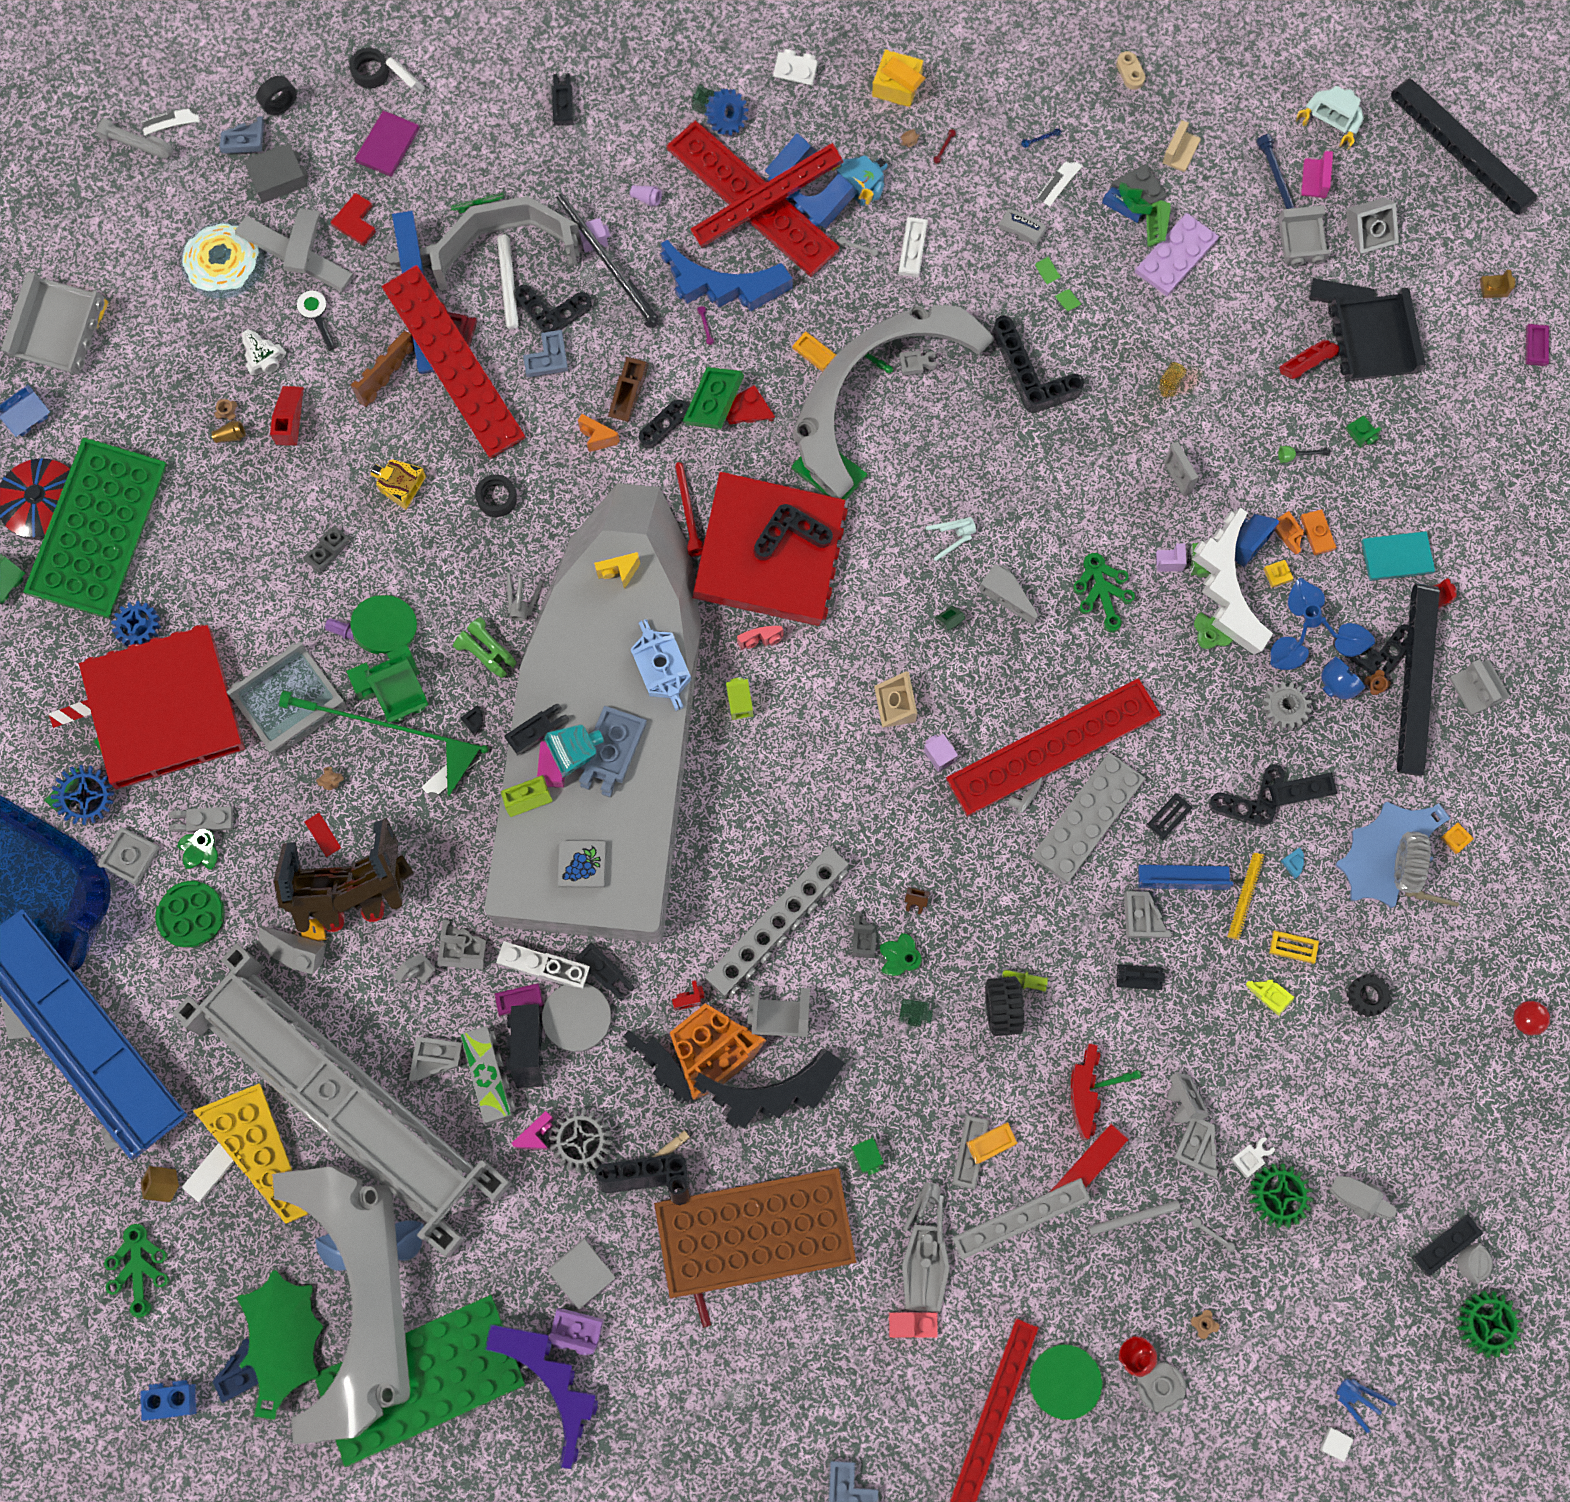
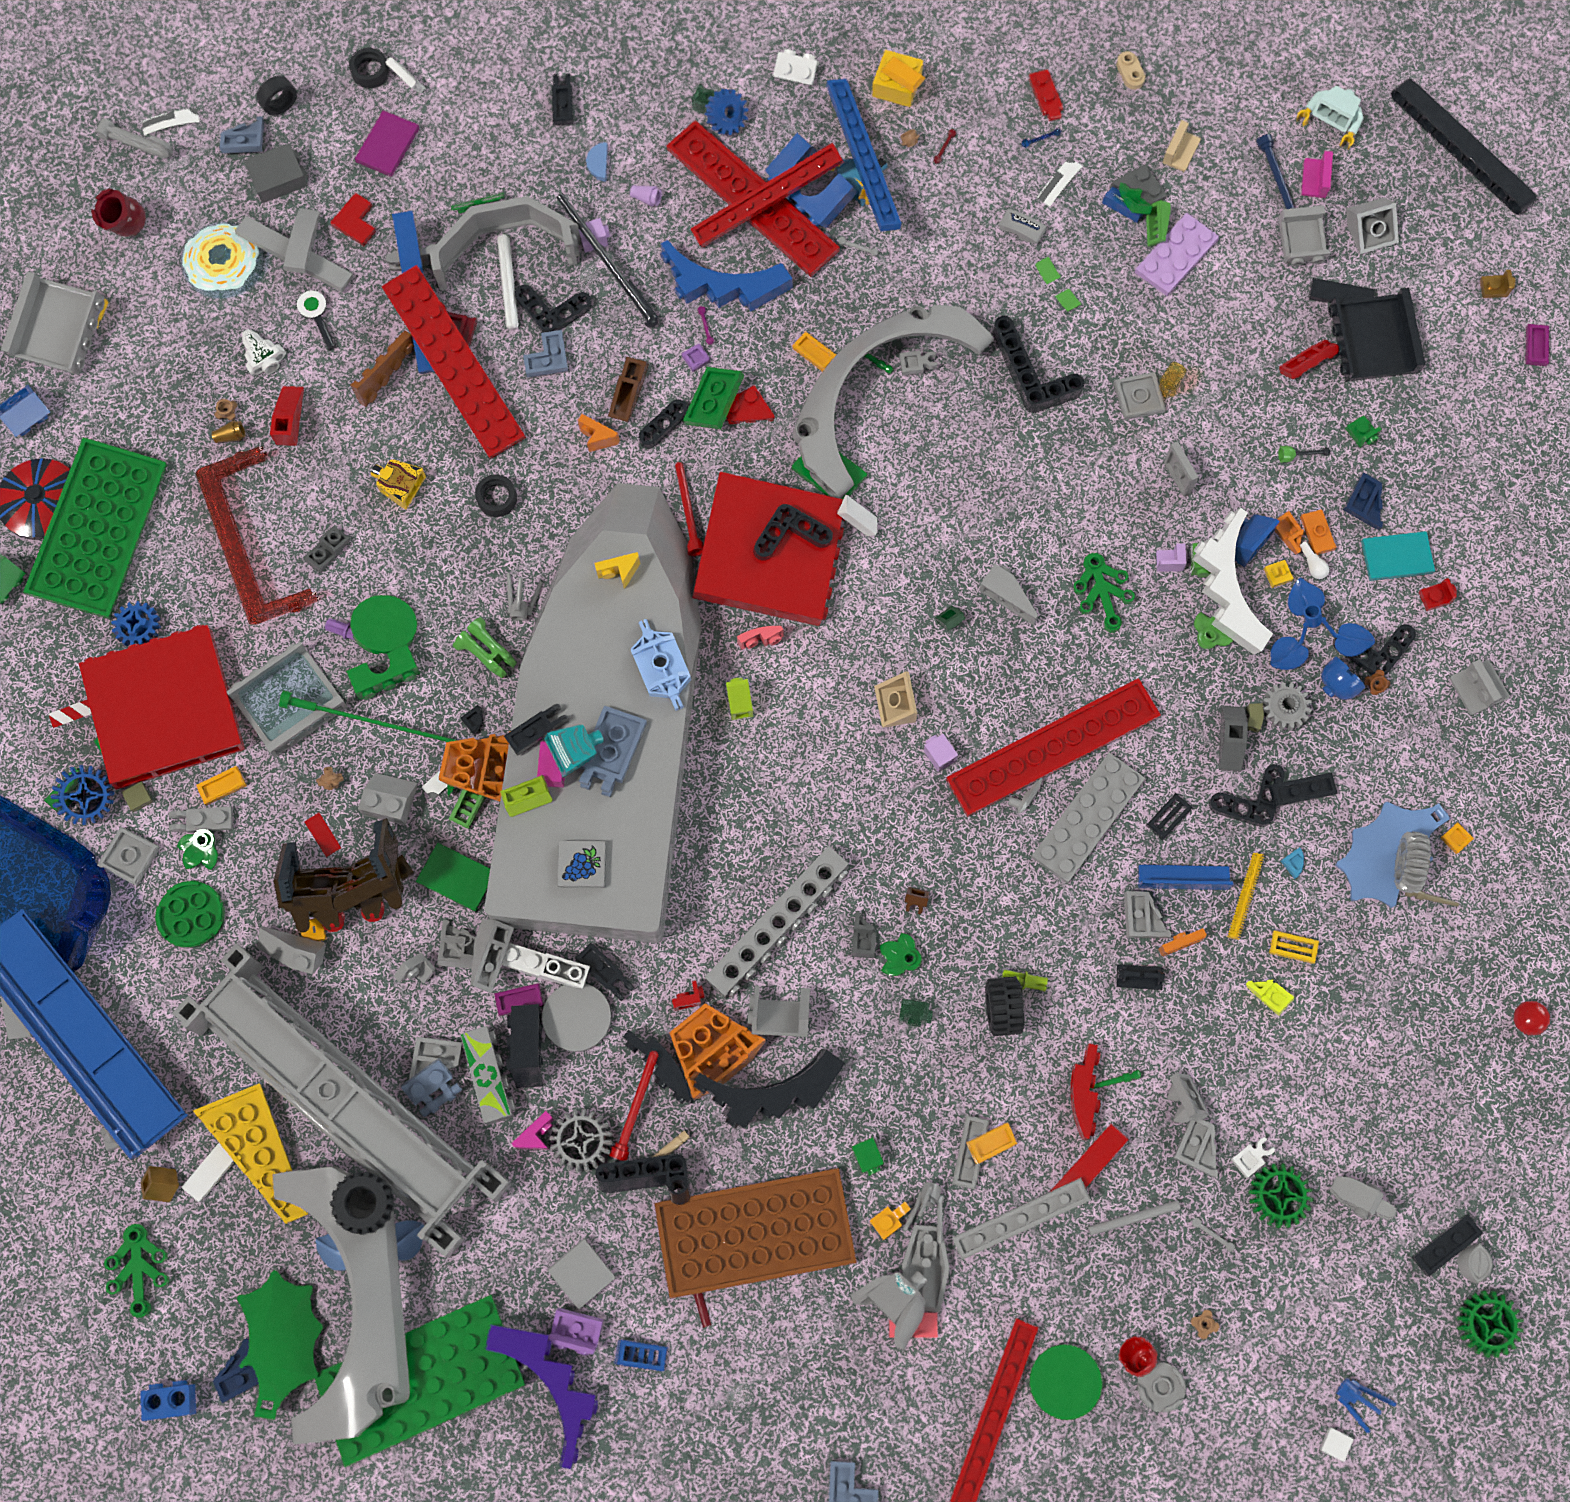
(118, 213): none -> dark red tile
(137, 796): none -> olive tile
(210, 483): none -> clear red piece
(221, 785): none -> light orange tile
(347, 1188): none -> black tyre
(388, 798): none -> light grey slope
(396, 688): green panel -> none
(426, 1082): none -> sand blue plate
(455, 877): none -> green tile
(458, 808): none -> bright green slope
(476, 765): none -> orange wedge
(489, 953): none -> light grey slope
(597, 161): none -> medium blue tile
(620, 1150): none -> red piece
(639, 1364): none -> blue slope
(695, 357): none -> medium lavender tile
(858, 516): none -> white slope
(863, 155): none -> blue plate
(887, 1221): none -> light orange plate
(898, 1301): none -> light grey torso
(913, 247): white tile -> none
(962, 527): light aqua plant -> none
(1046, 94): none -> red hinge
(1139, 396): none -> light grey tile
(1182, 941): none -> orange plate
(1232, 738): none -> dark grey slope
(1255, 716): none -> olive piece
(1318, 567): none -> white piece
(1366, 501): none -> dark blue wing
(1382, 991): black tyre -> none
(1418, 680): black beam -> none

